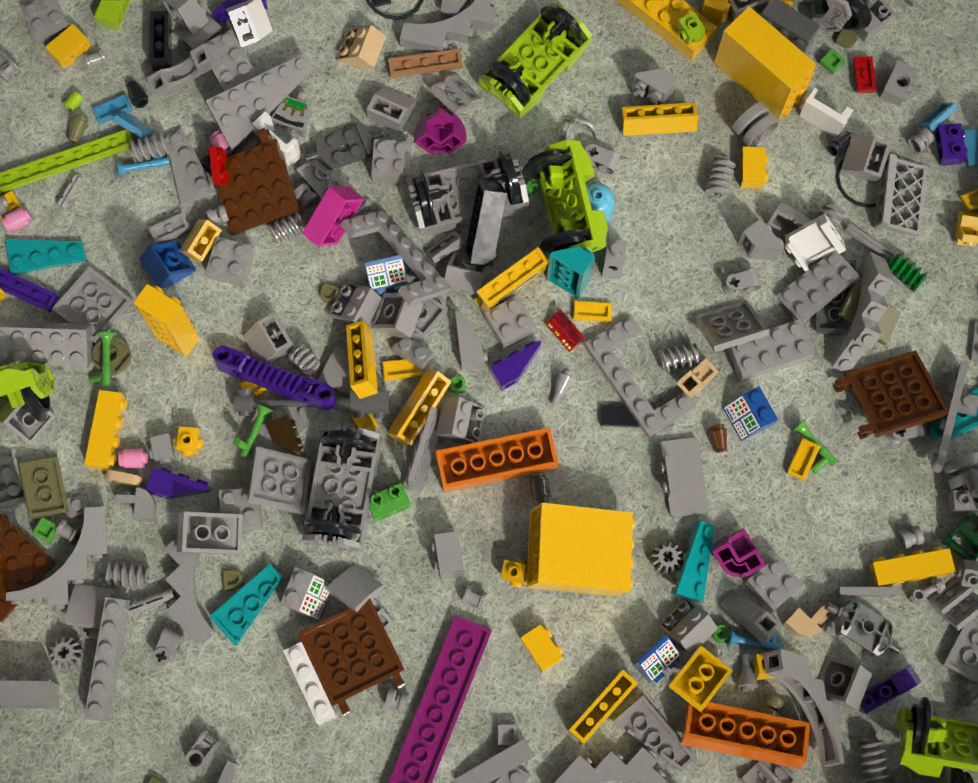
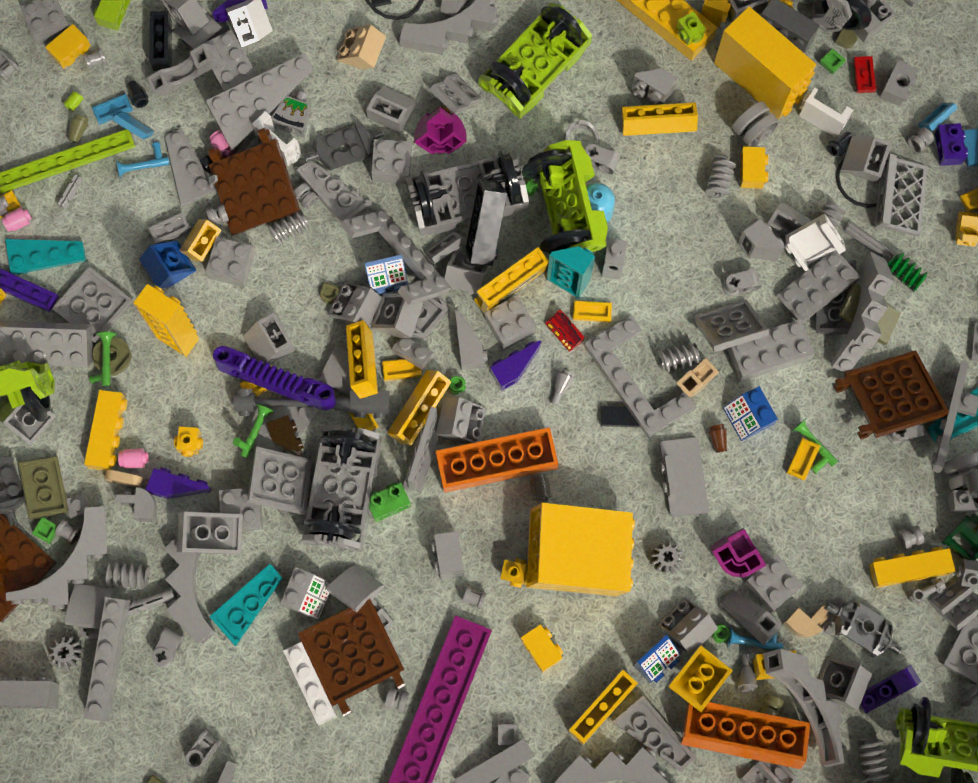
(150, 147): light grey piece -> none
(162, 449): light grey brick -> none
(218, 168): red plate -> none
(232, 579): olive tile -> none
(304, 360): light grey gear -> none
(336, 205): dark pink brick -> none
(425, 63): medium nougat plate -> none
(694, 572): teal wing -> none
(867, 591): light grey tile -> none

